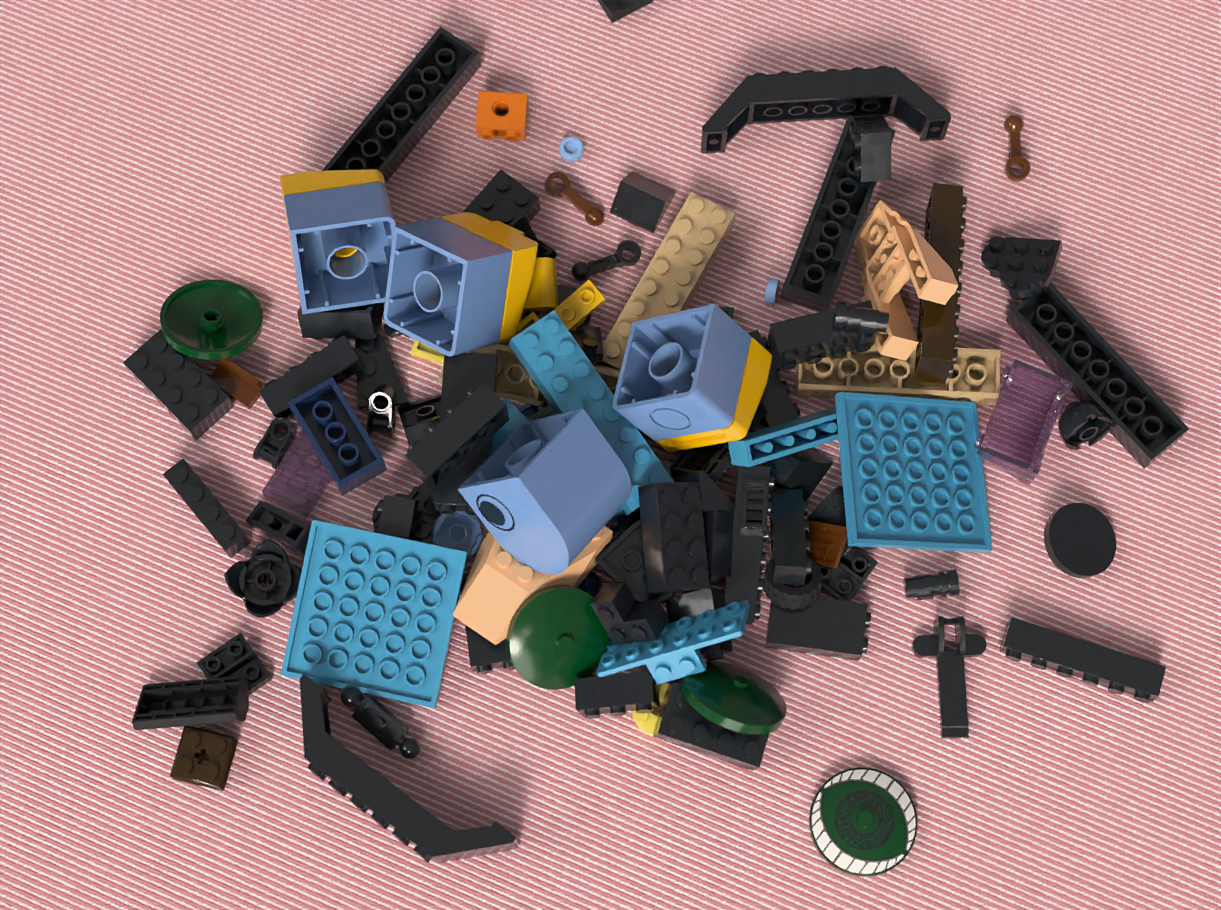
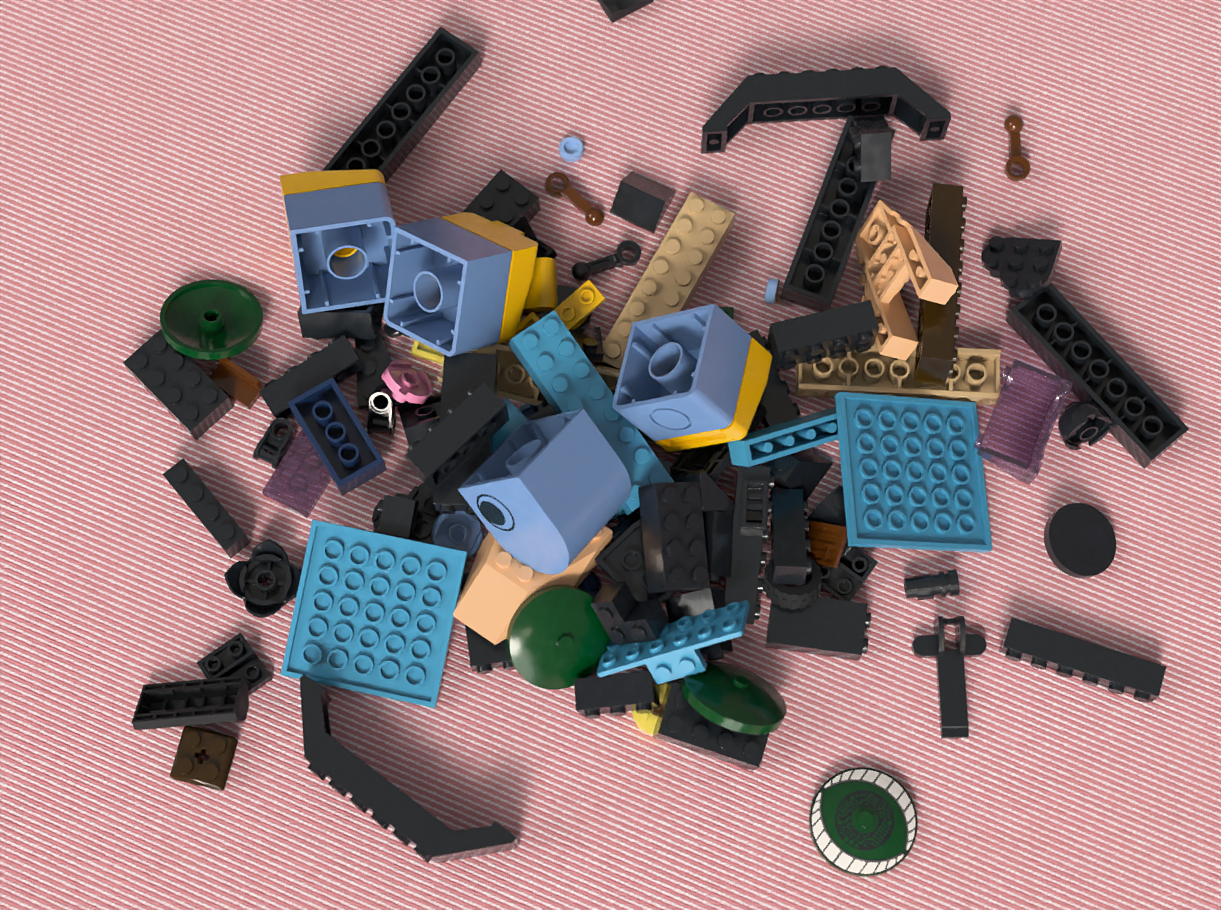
(280, 527): black slope -> none
(380, 722): black plate -> none
(406, 382): none -> bright pink plate
(508, 127): orange brick -> none
(863, 318): black axle -> none

